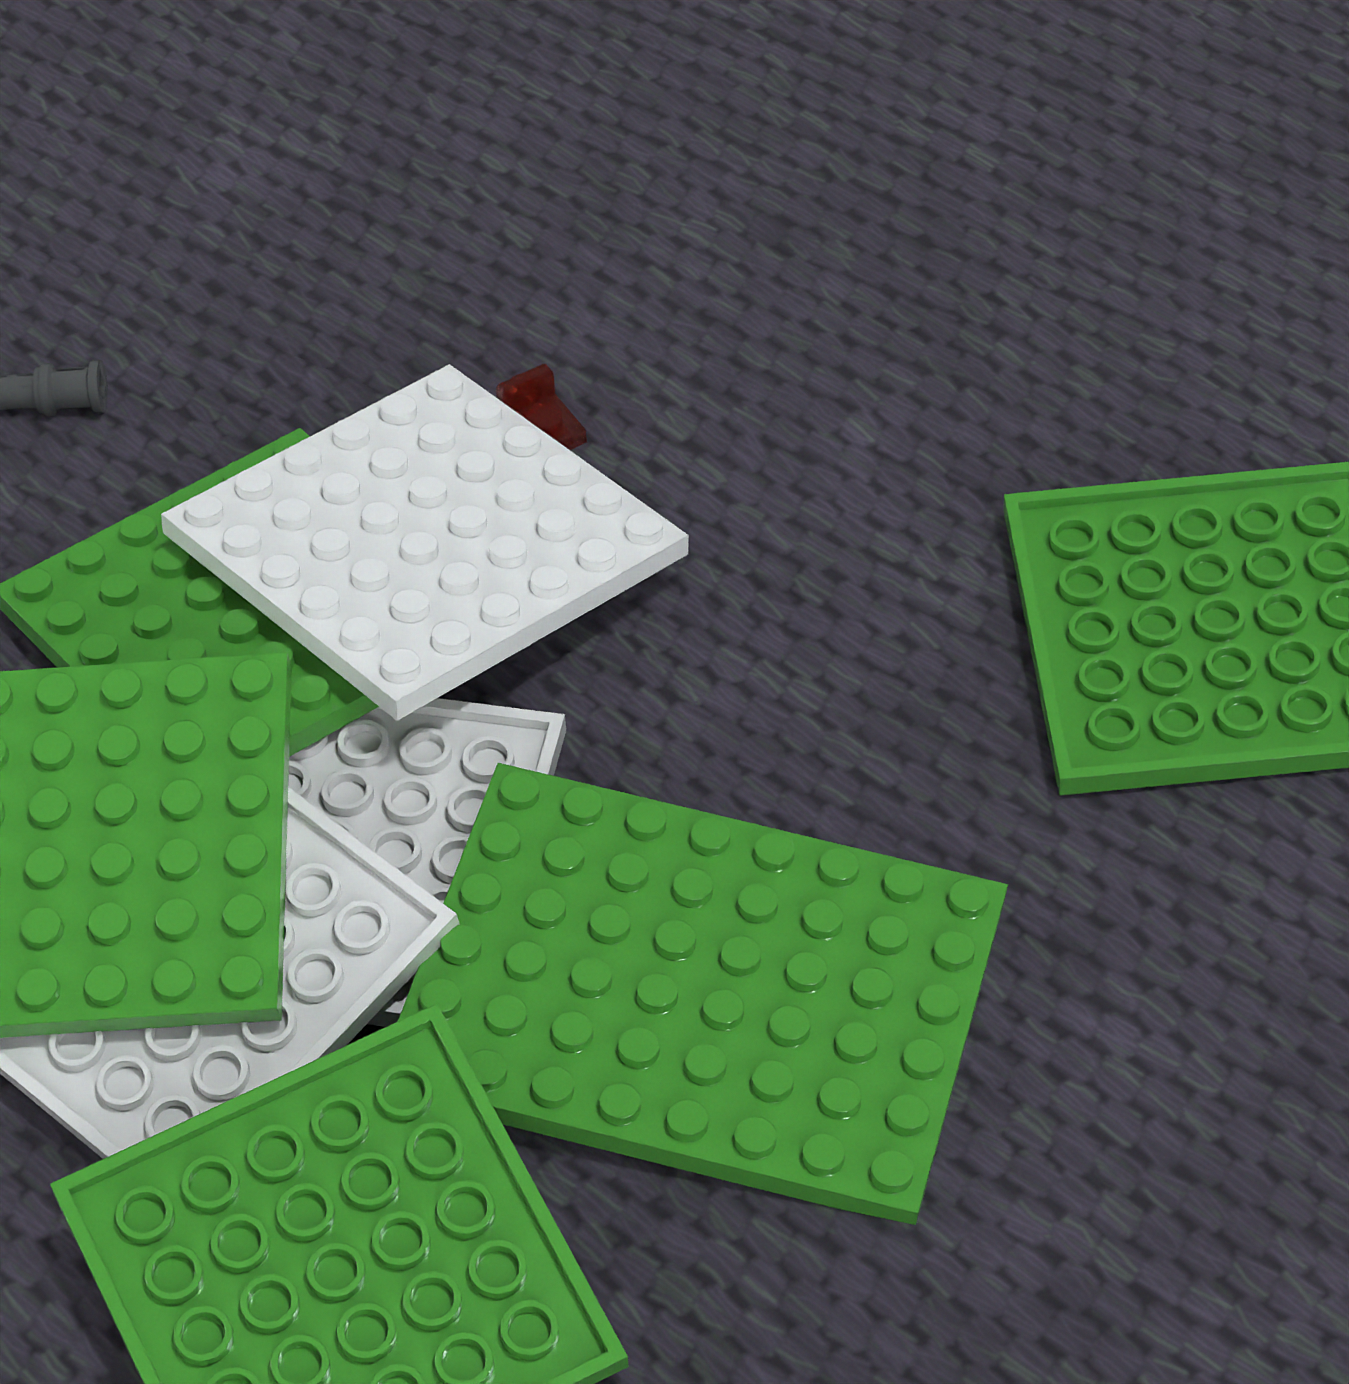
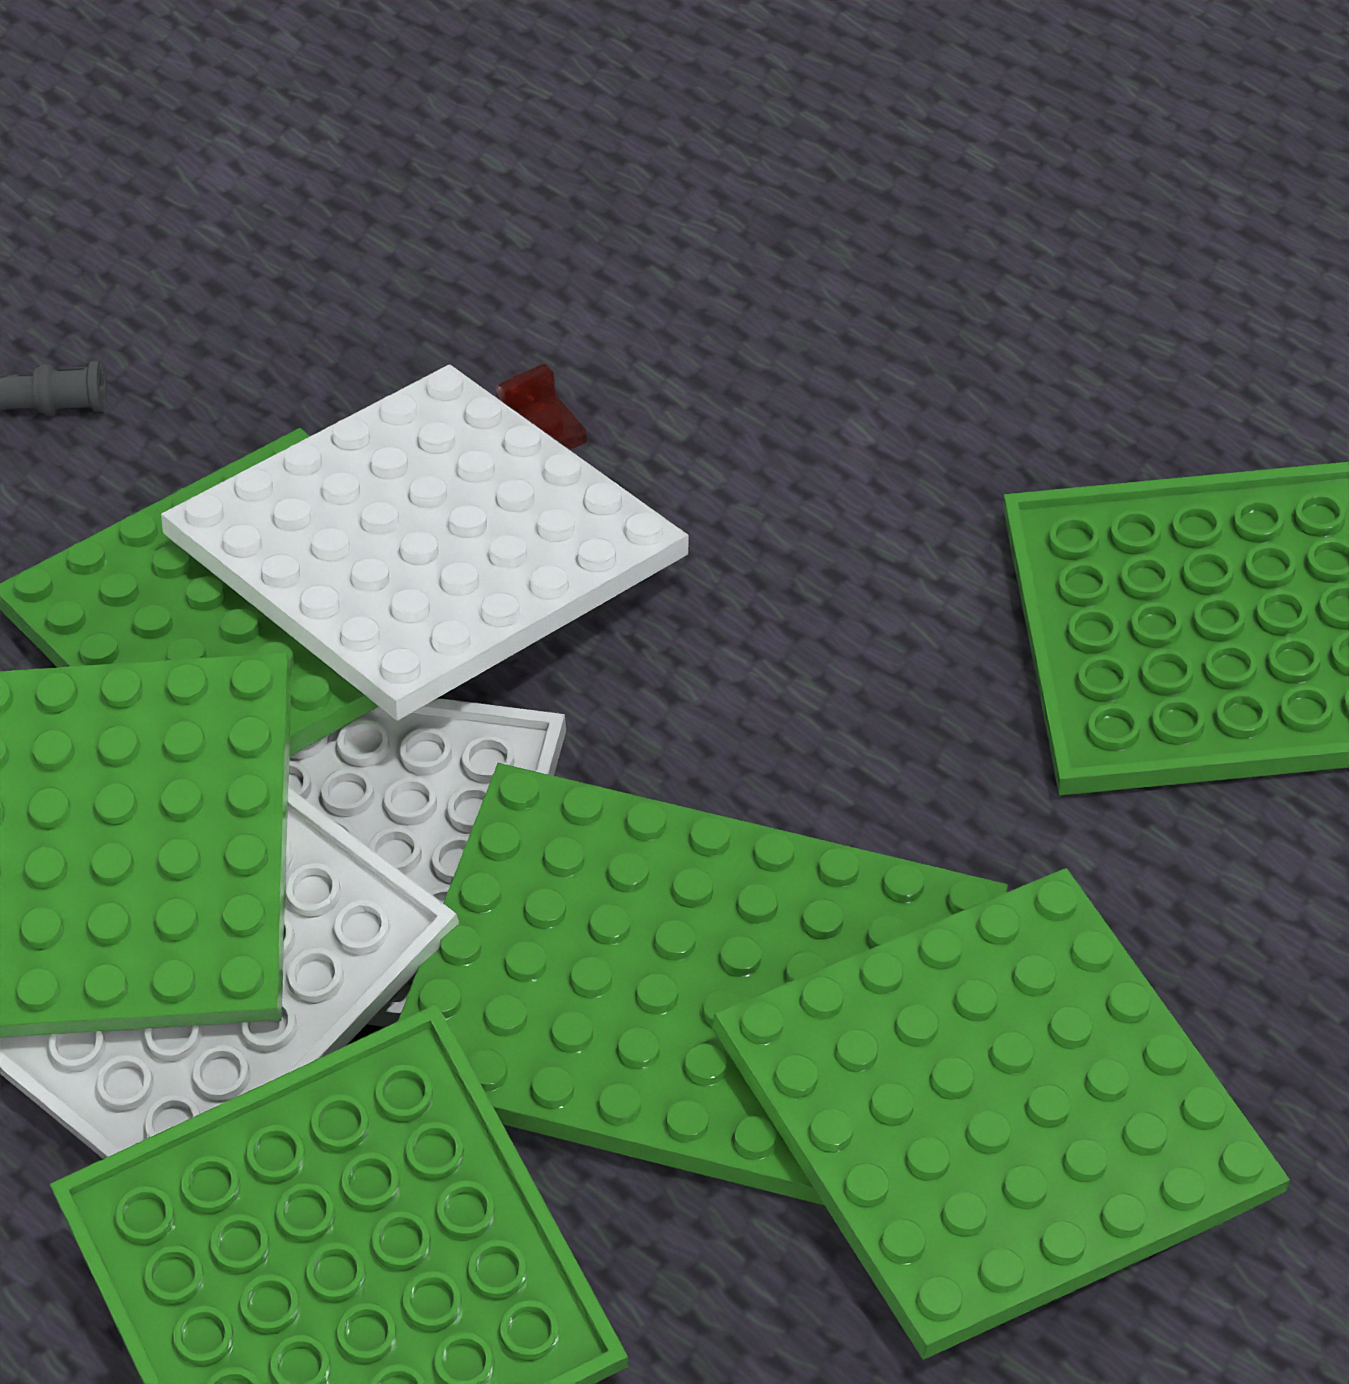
(997, 1110): none -> bright green plate

